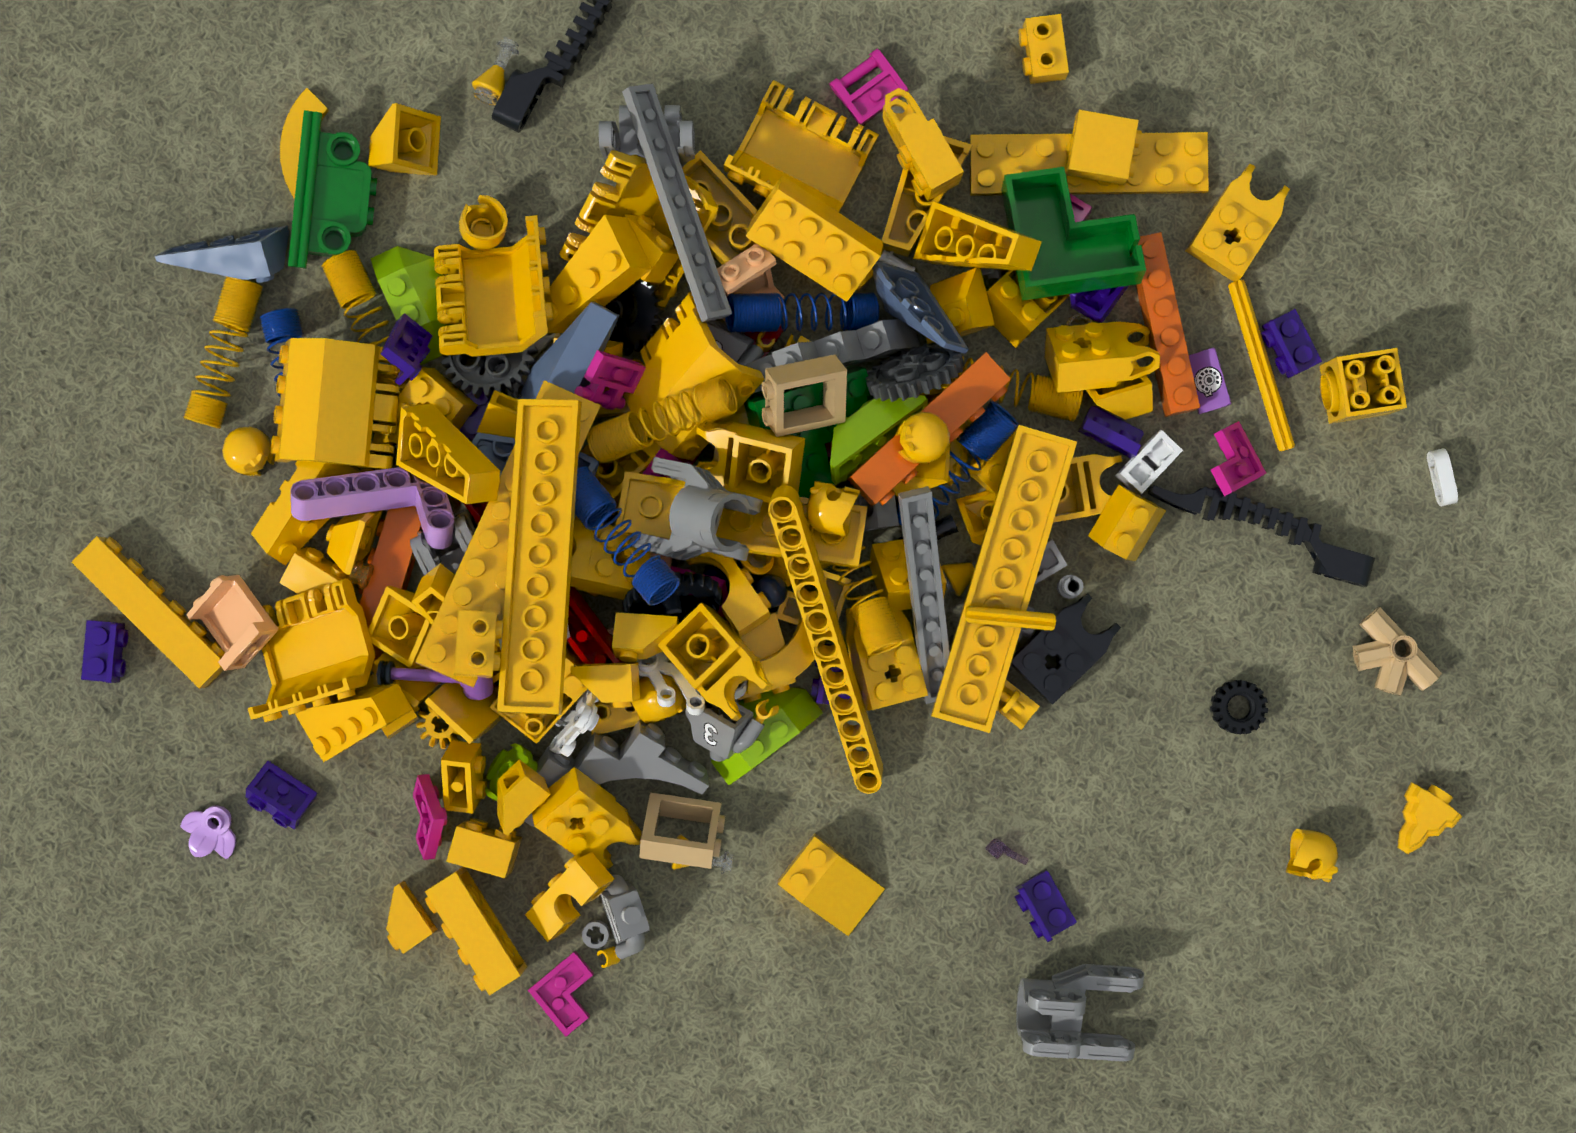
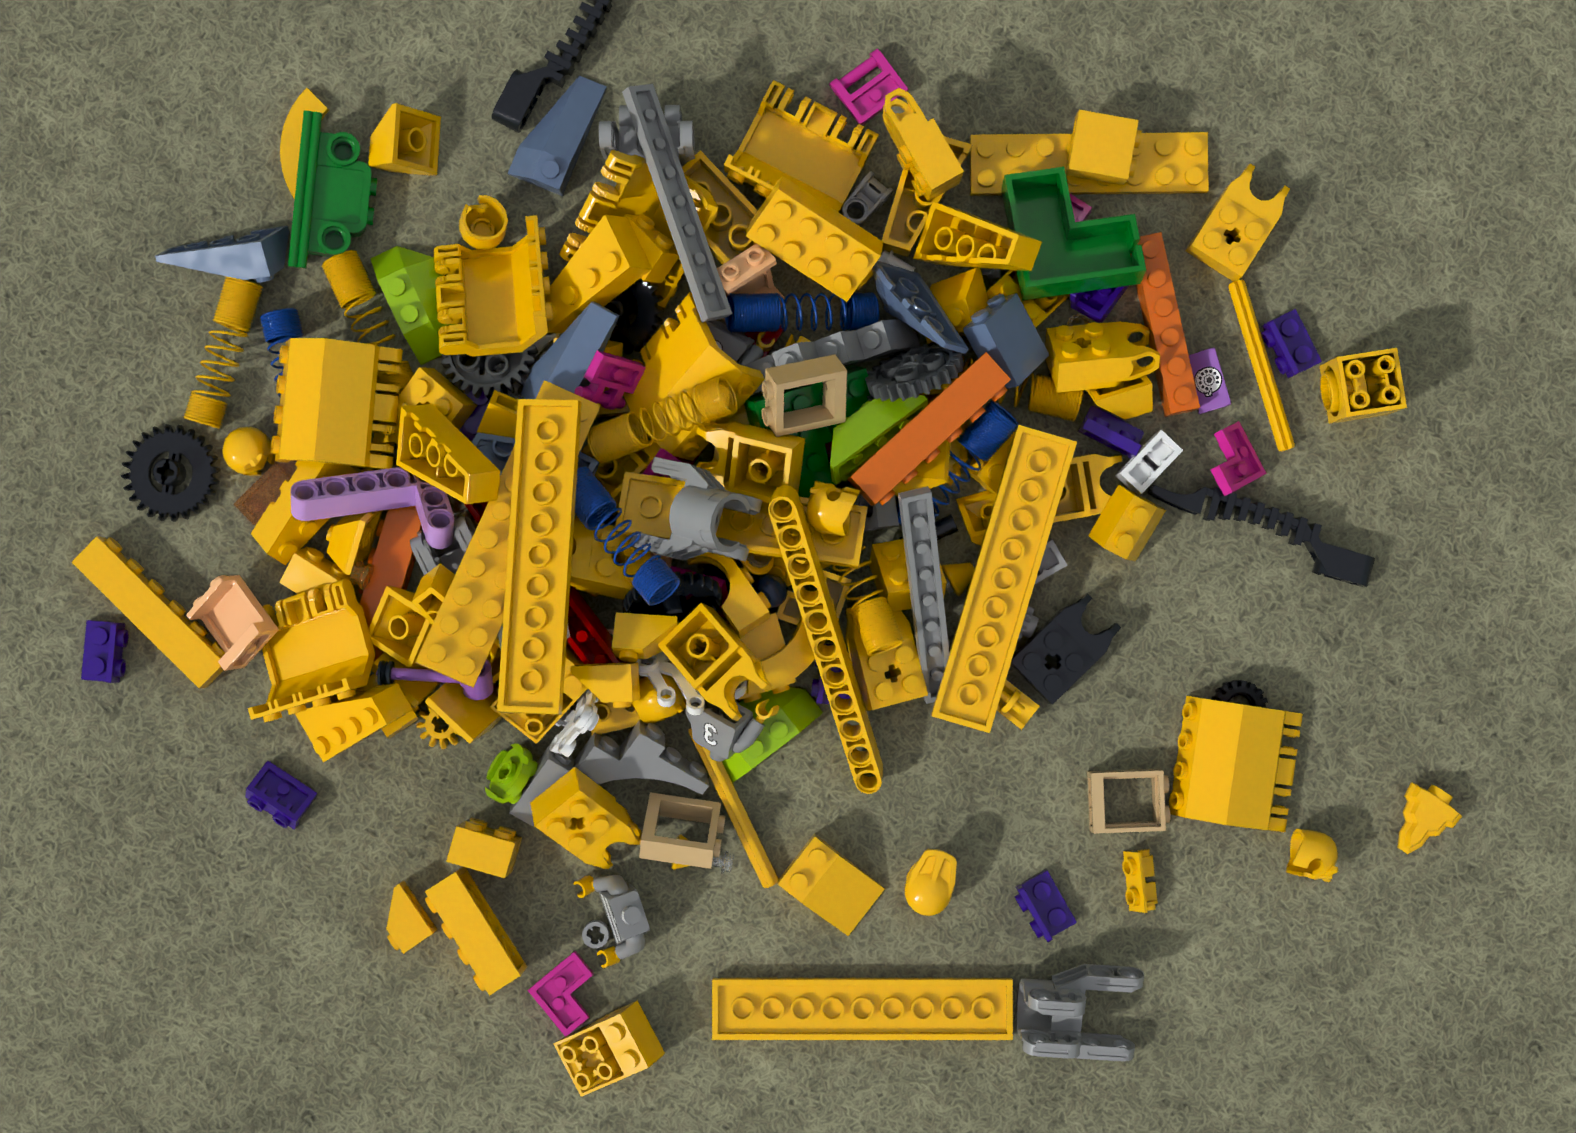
(165, 501): none -> black gear
(208, 836): lavender plate -> none
(261, 493): none -> clear orange tile
(407, 348): dark purple bracket -> none
(431, 816): dark pink plate -> none
(463, 776): yellow brick -> none
(477, 643): yellow brick -> none
(492, 82): piece -> none
(518, 795): yellow slope -> none
(553, 909): yellow arch -> none
(554, 145): none -> sand blue wedge
(610, 1049): none -> yellow slope
(738, 817): none -> yellow axle
(862, 1009): none -> yellow plate
(867, 197): none -> light grey piece
(923, 437): yellow helmet -> none
(931, 882): none -> yellow helmet
(997, 848): clear purple hand -> none
(1008, 337): none -> sand blue brick
(1010, 618): yellow axle -> none
(1044, 49): yellow brick -> none
(1077, 586): light grey pin -> none
(1096, 805): none -> tan window
(1140, 895): none -> yellow hinge
(1232, 764): none -> yellow hinge
(1383, 655): tan piece -> none
(1442, 477): white beam -> none

